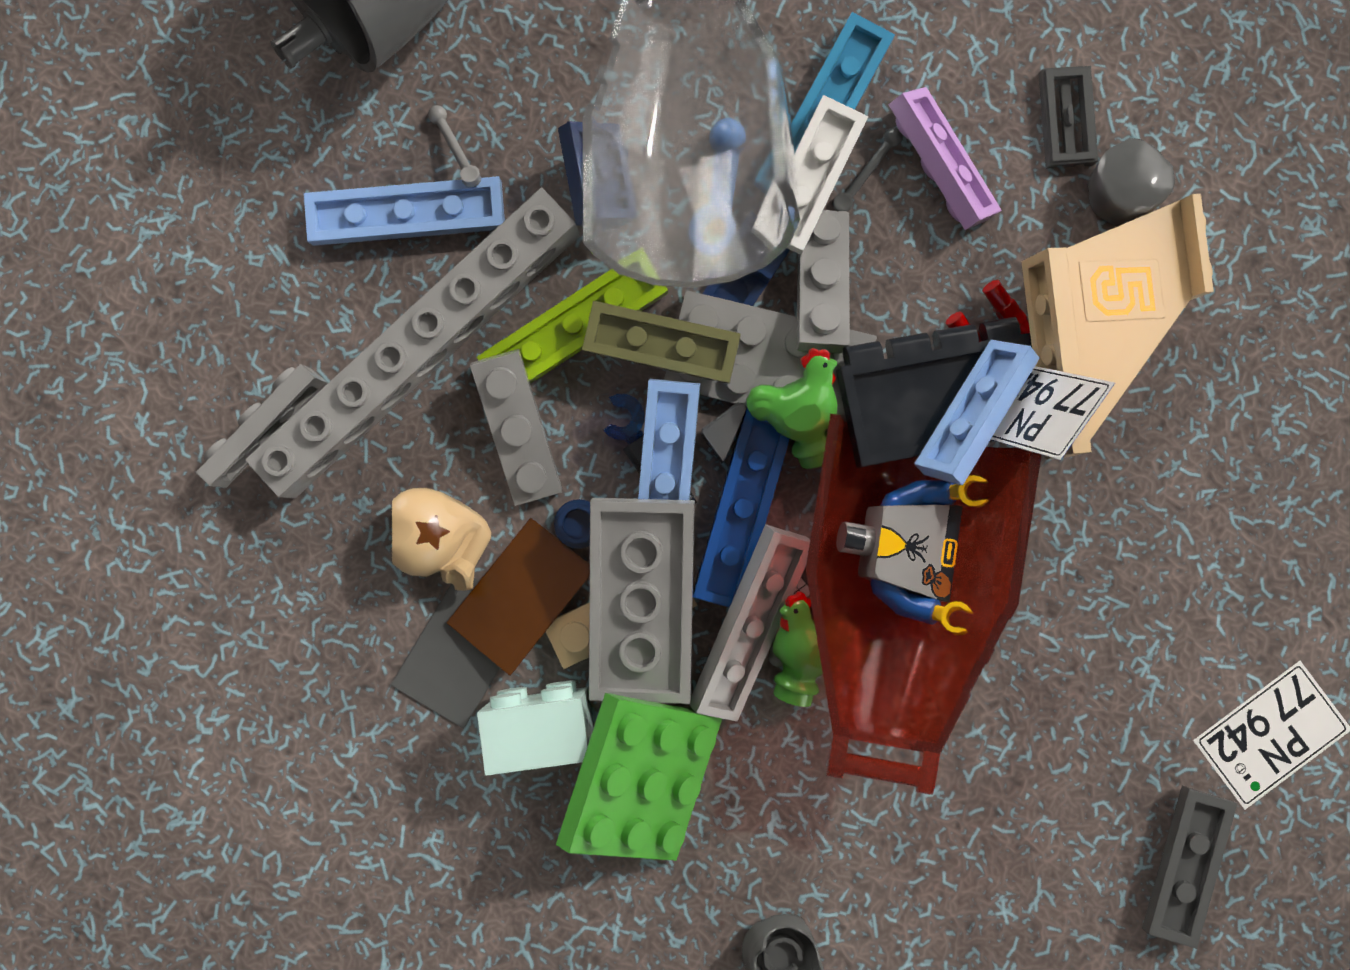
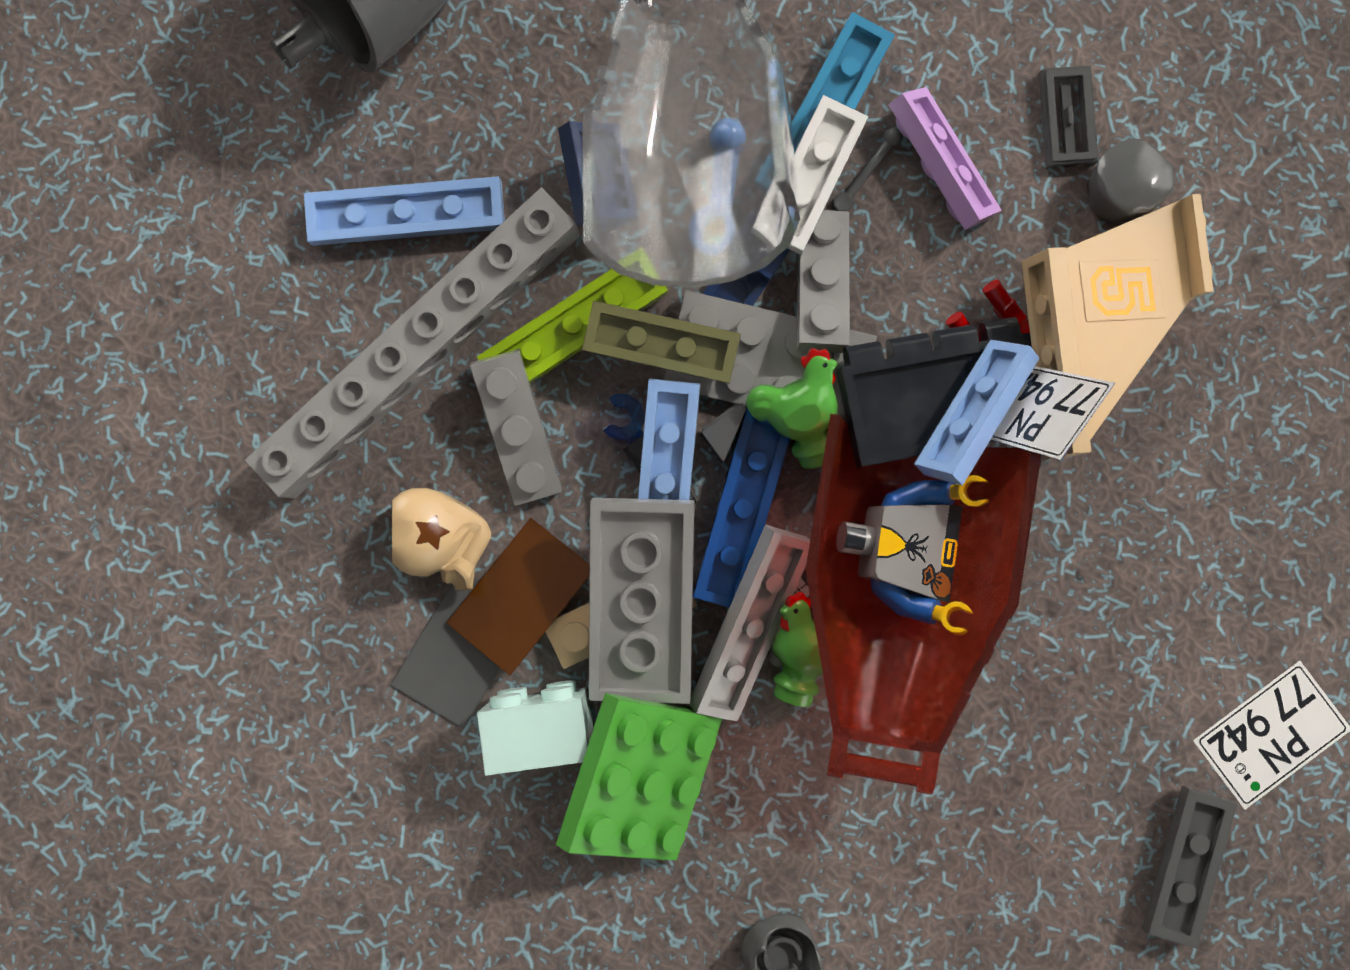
(227, 457): light grey plate -> none
(469, 174): light grey hinge -> none
(573, 523): dark blue plate -> none

